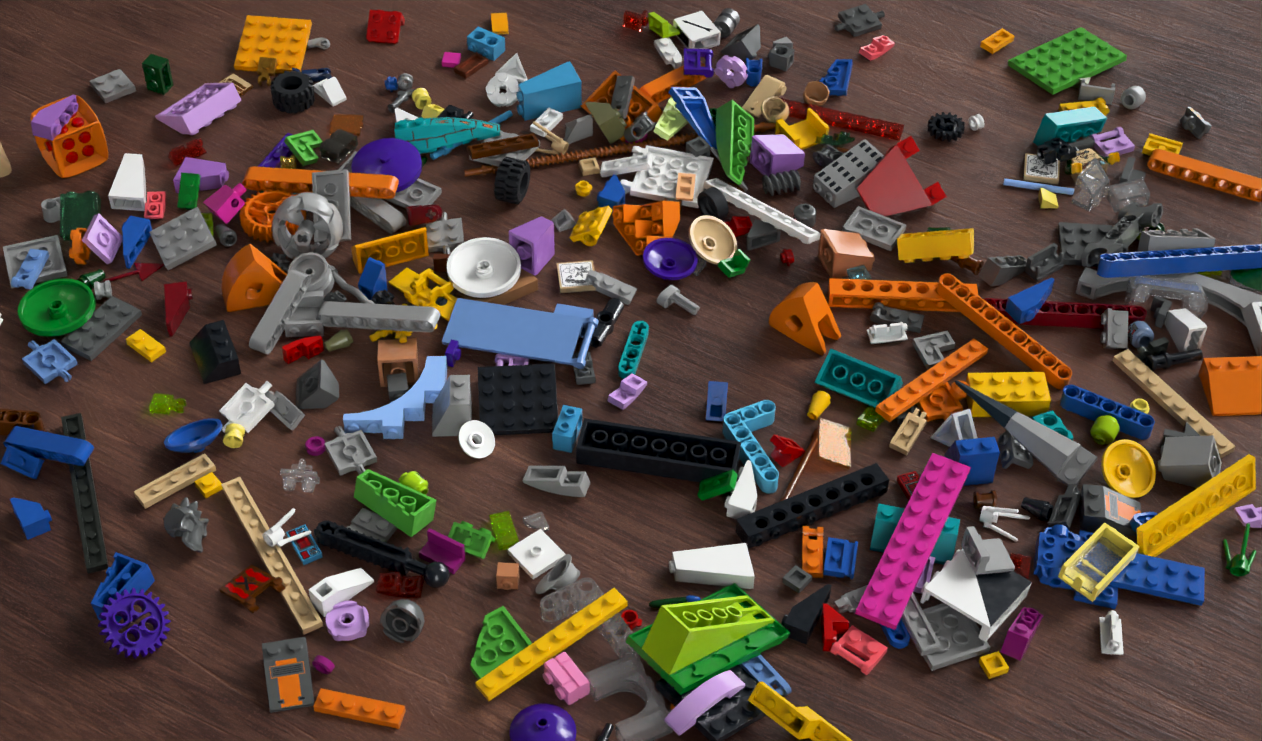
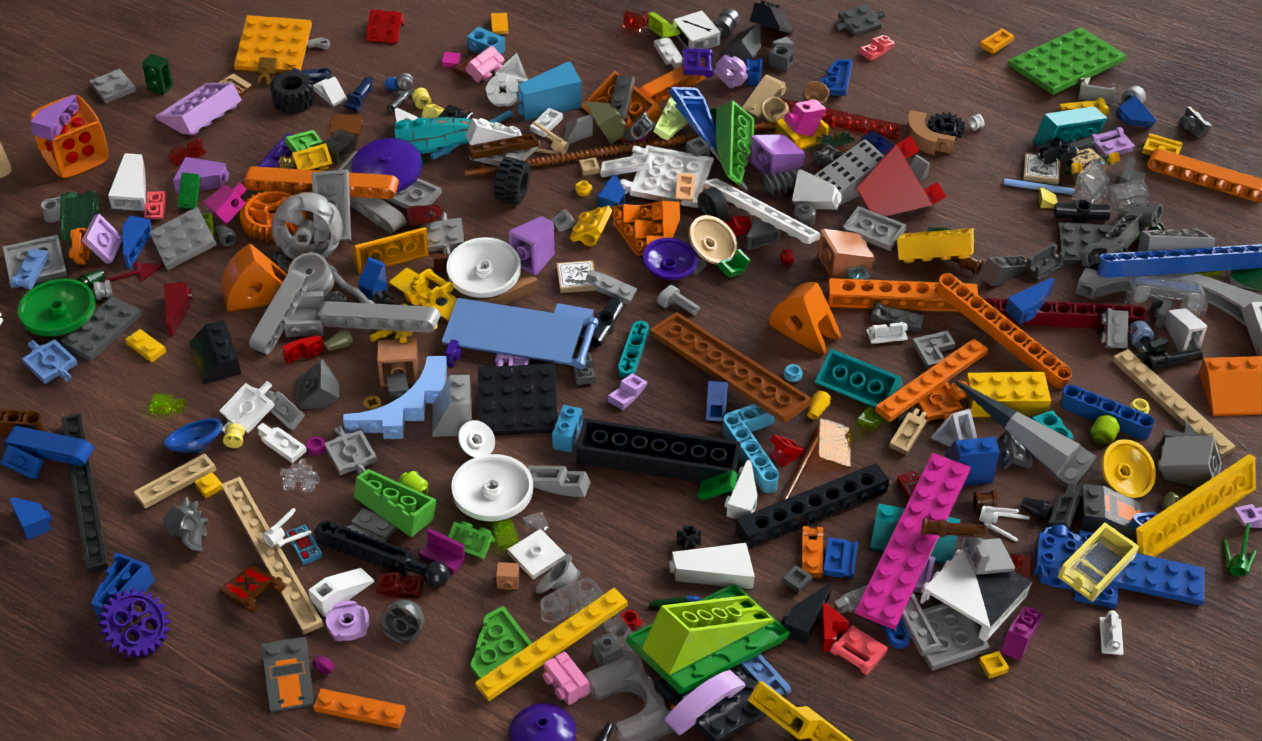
(281, 442): none -> white hinge
(312, 158): none -> yellow bracket
(356, 99): none -> dark blue piece
(372, 402): none -> pearl gold bush
(484, 131): none -> white slope
(485, 64): none -> bright pink brick
(492, 487): none -> white dish
(606, 650): none -> dark grey brick
(689, 537): none -> black gear
(731, 366): none -> dark orange plate
(770, 15): none -> black slope
(793, 373): none -> medium azure plate
(805, 117): none -> dark pink torso
(815, 192): none -> white slope
(878, 141): none -> clear blue plate
(920, 167): none -> light grey slope
(926, 139): none -> medium nougat arch
(943, 528): none -> reddish brown pin
(1082, 211): none -> black piece
(1135, 114): none -> blue slope
(1169, 499): none -> olive arm

